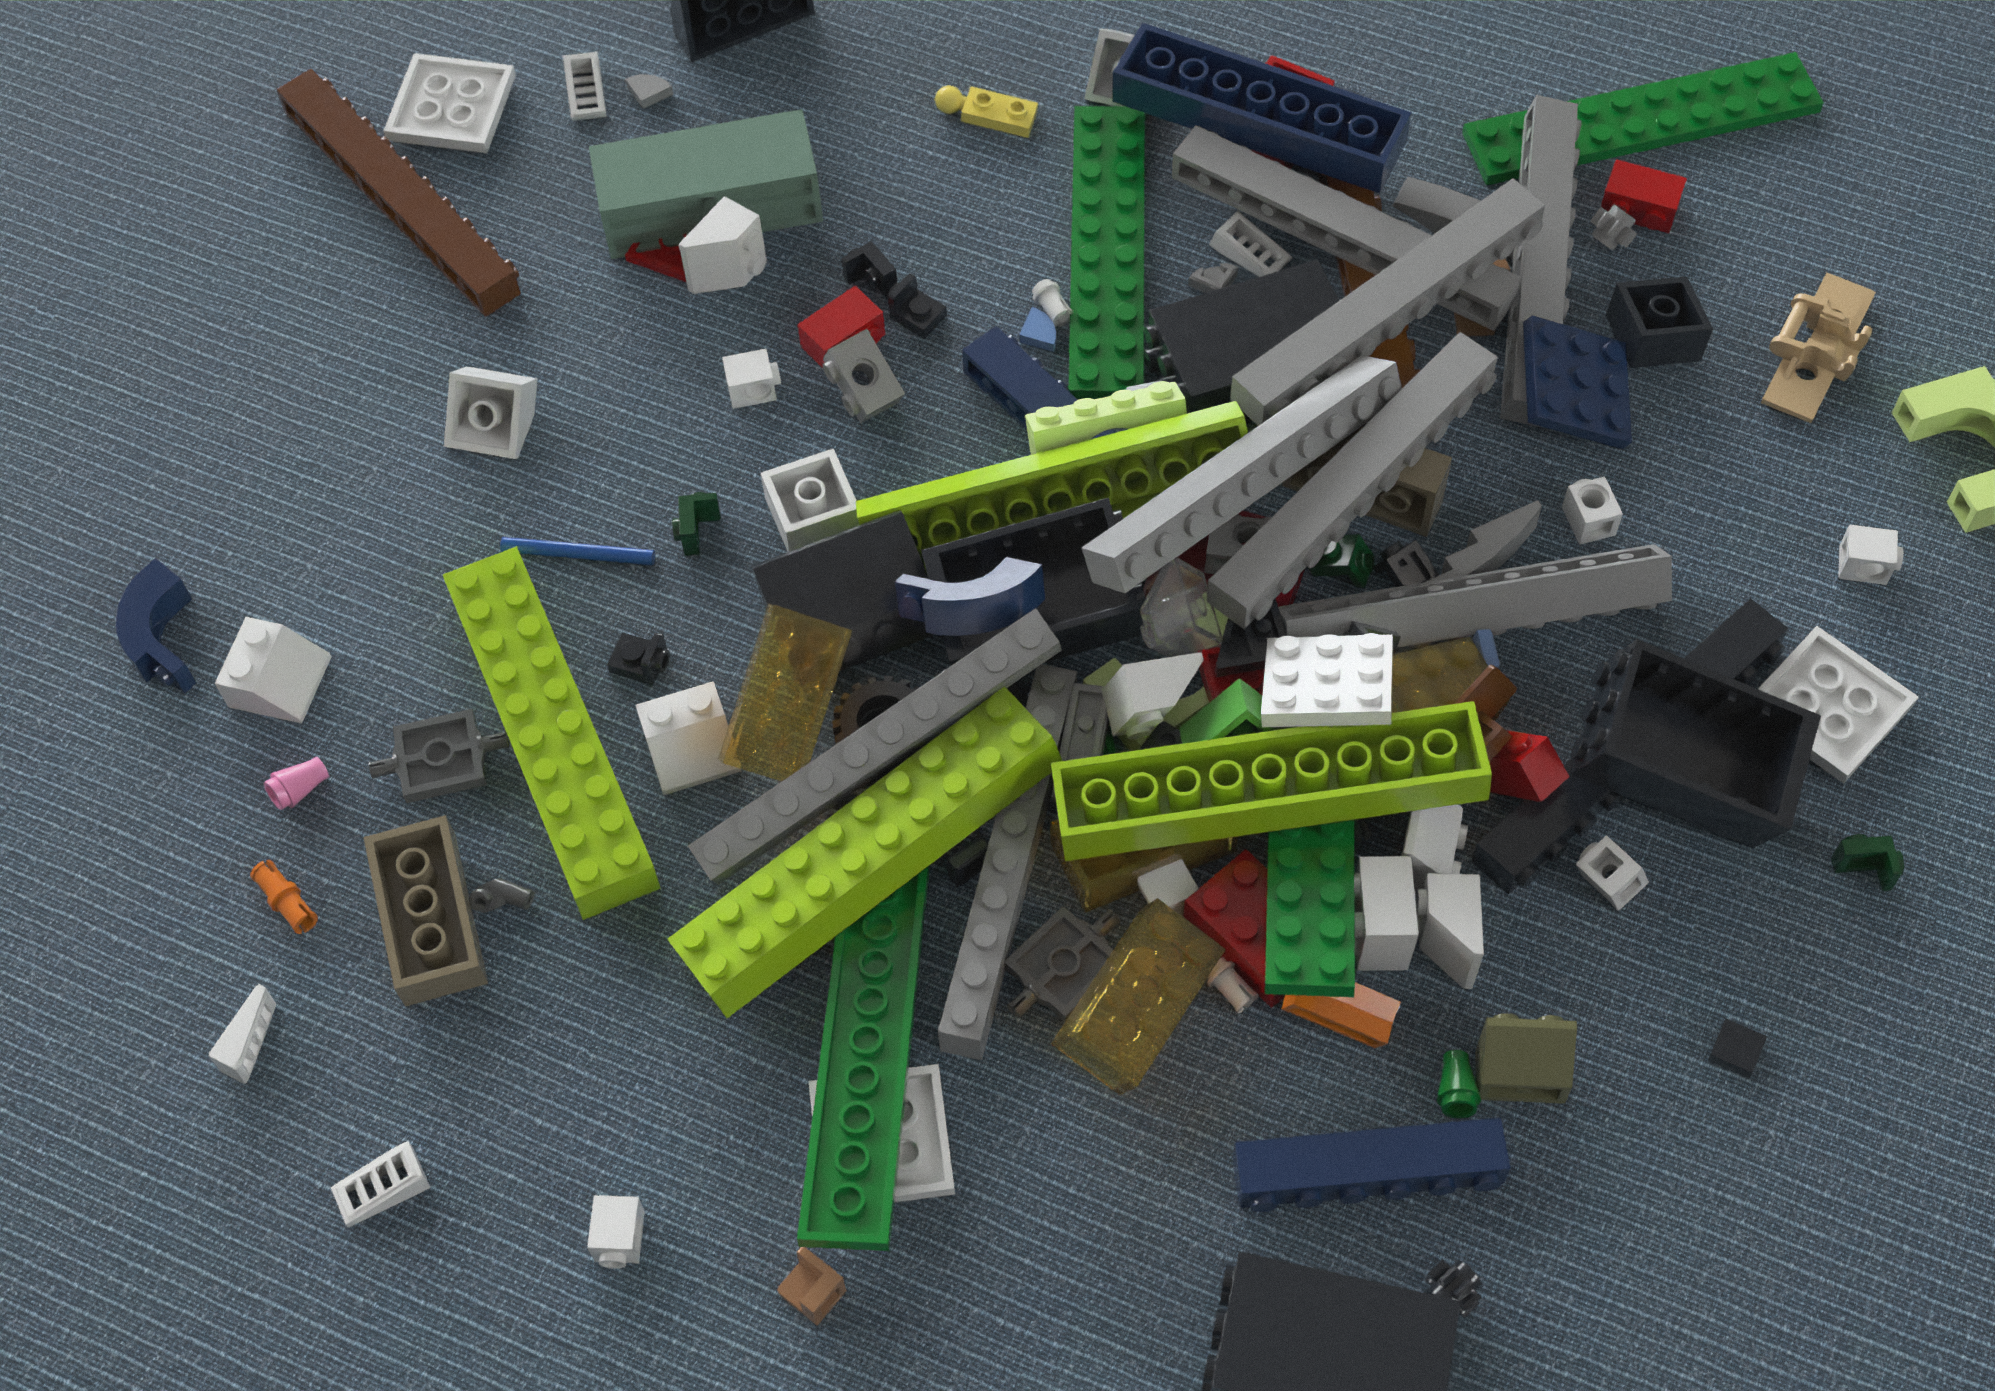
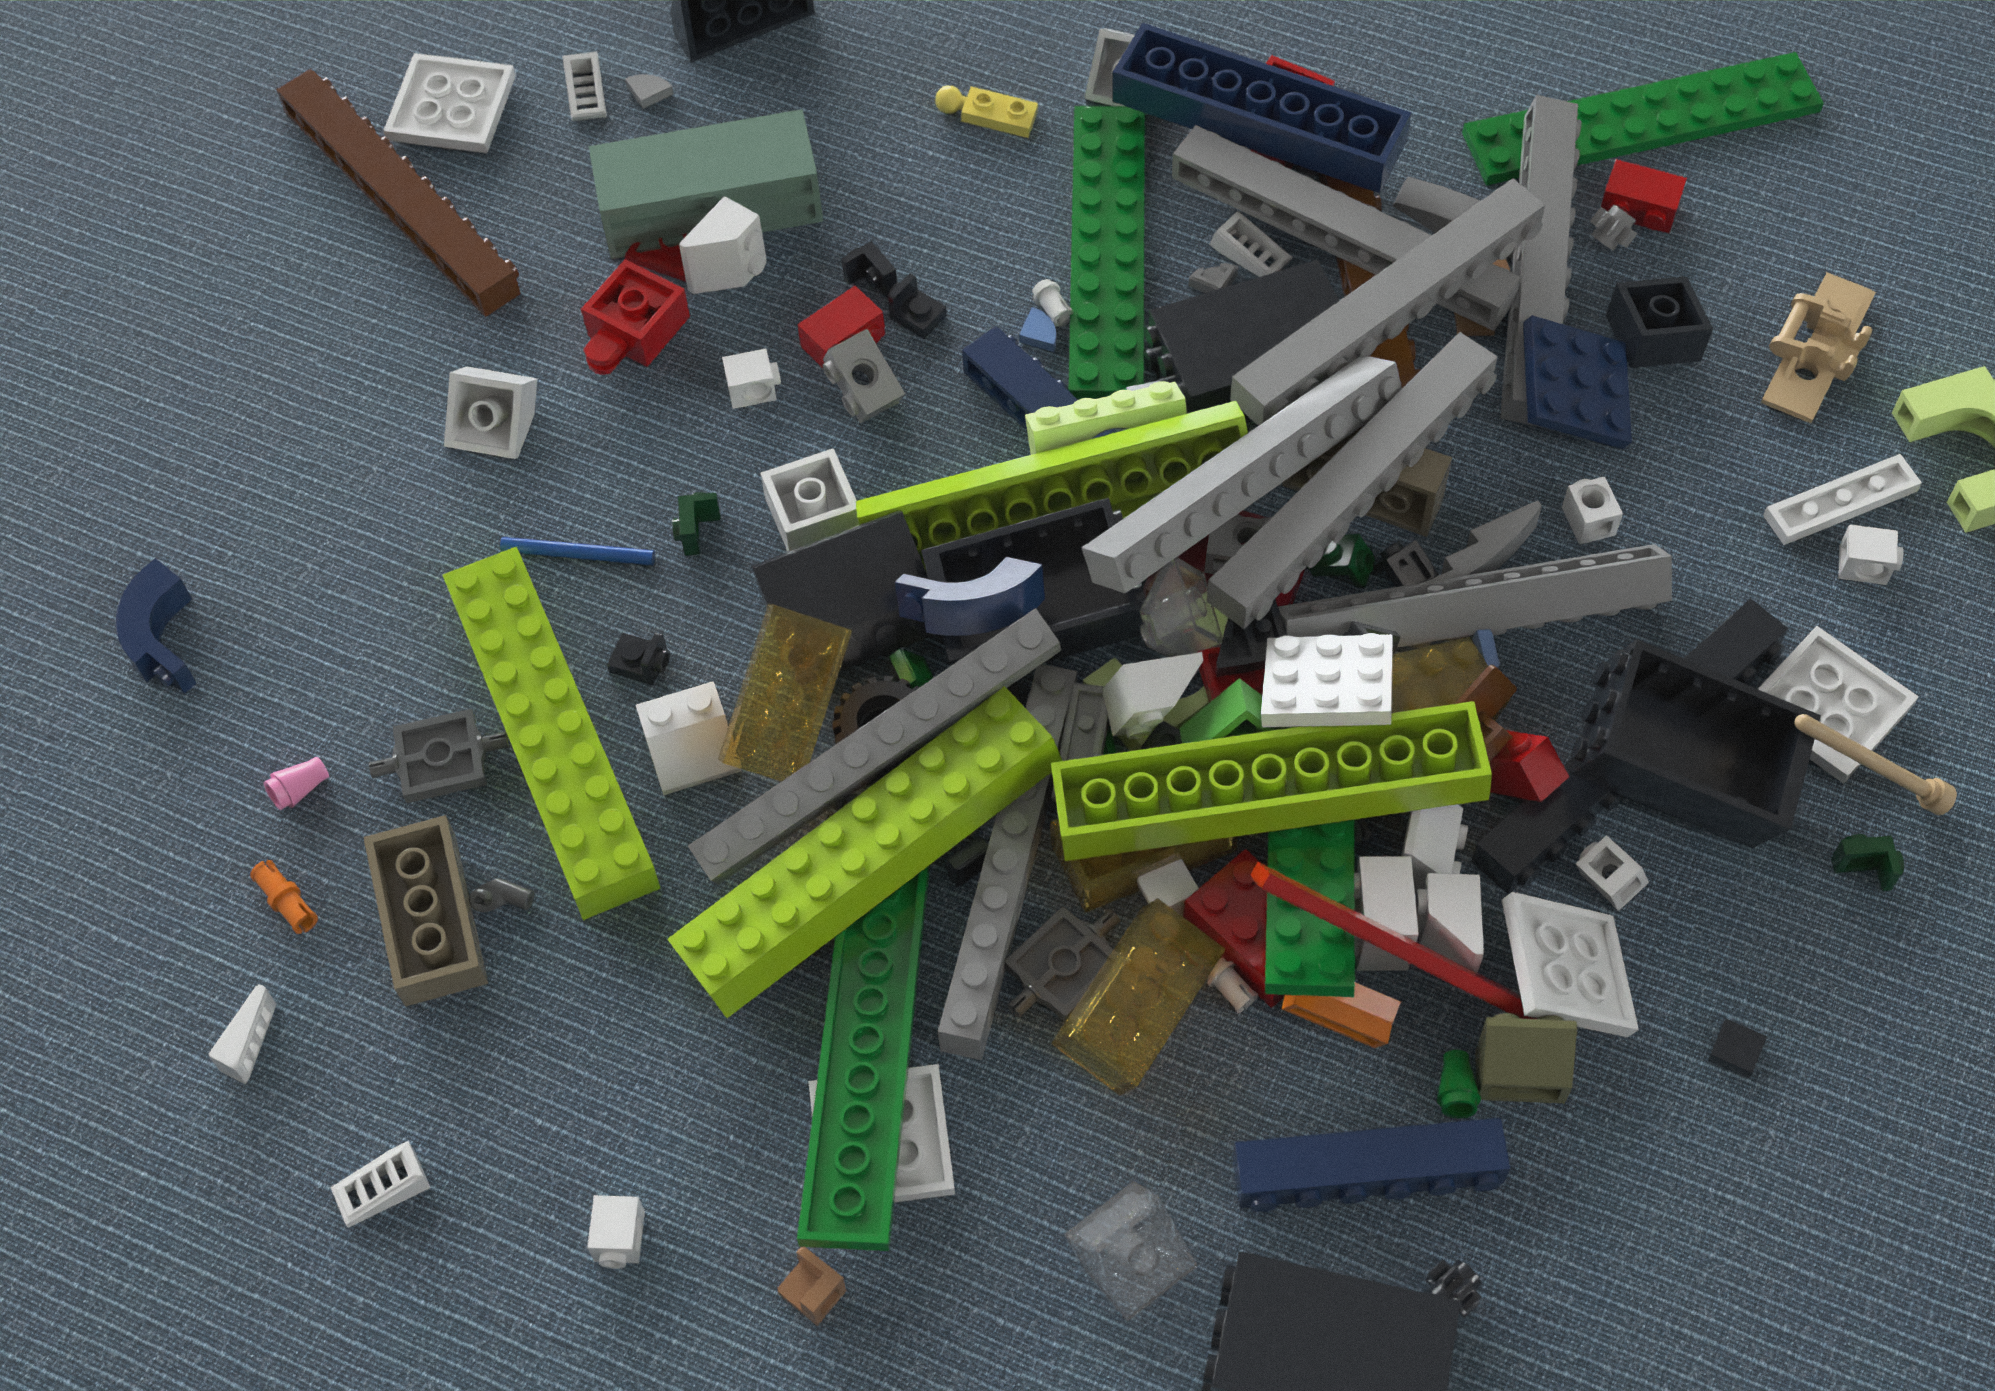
(272, 671): white slope -> none
(632, 317): none -> red brick
(911, 668): none -> green tile
(1131, 1249): none -> clear slope
(1388, 940): none -> red tile
(1569, 964): none -> white plate
(1842, 499): none -> white plate
(1932, 794): none -> tan piece

